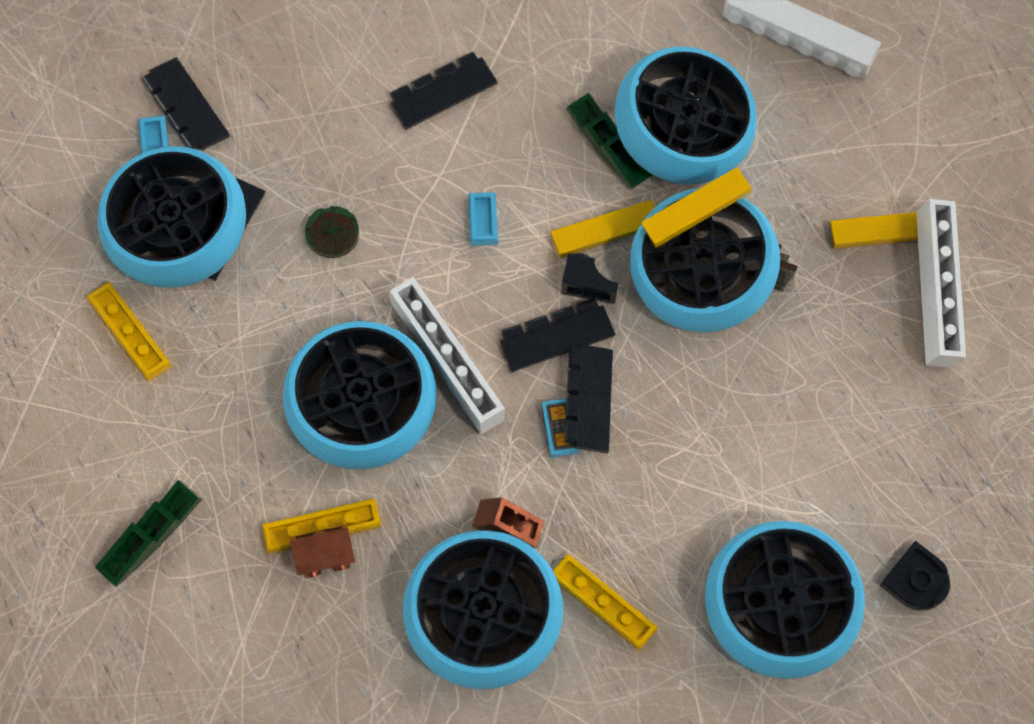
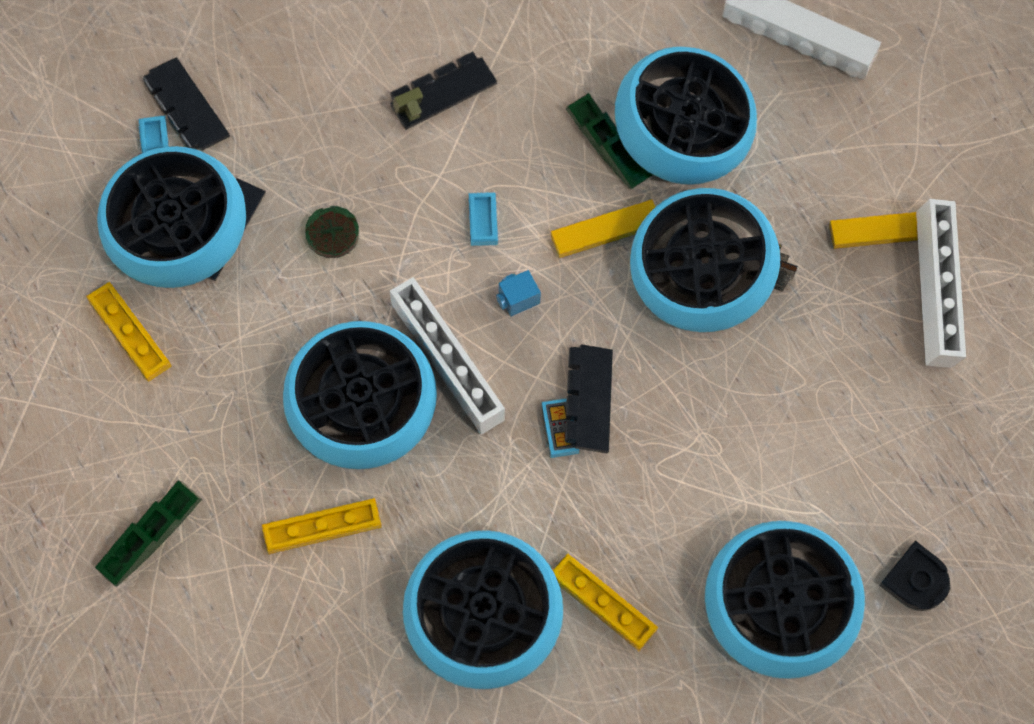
(322, 551): copper brick -> none
(409, 103): none -> olive tile
(508, 518): copper arch -> none
(518, 293): none -> dark azure brick
(551, 340): black windscreen -> none
(584, 280): black arch -> none
(696, 207): yellow tile -> none

